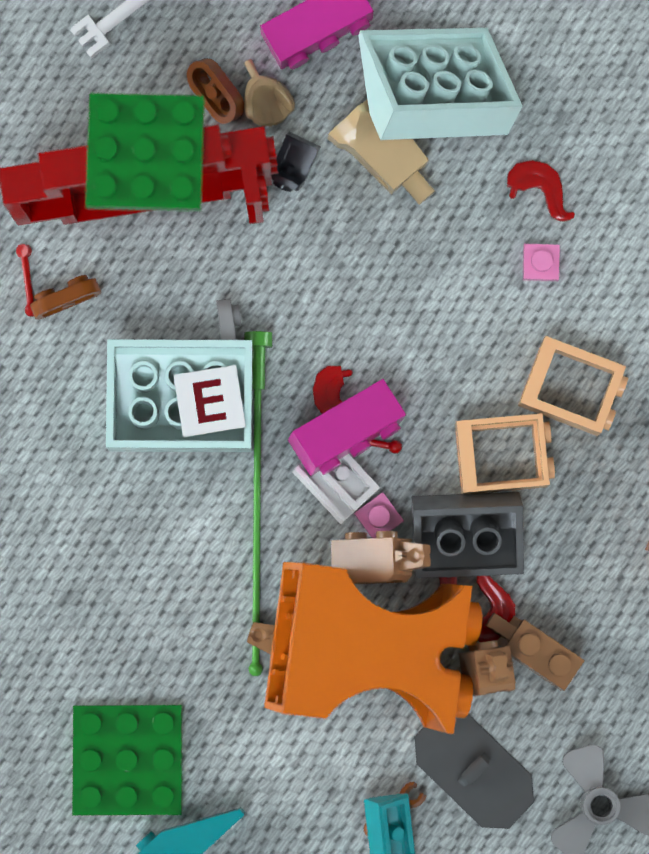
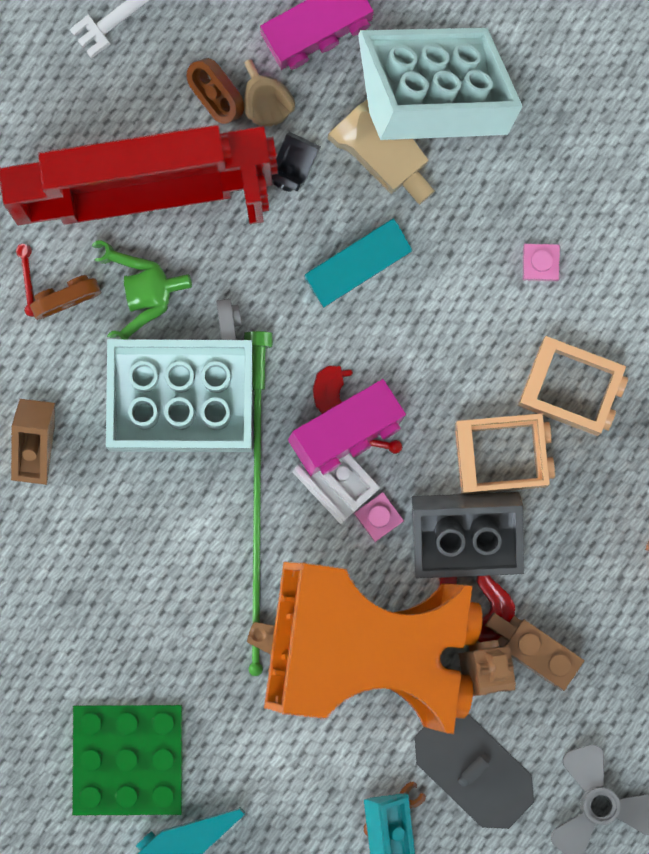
(32, 441): none -> medium nougat slope
(144, 290): none -> bright green piece
(145, 152): green plate -> none
(209, 401): white sticker -> none
(358, 263): none -> teal slope
(379, 558): medium nougat hinge -> none
(540, 176): red piece -> none

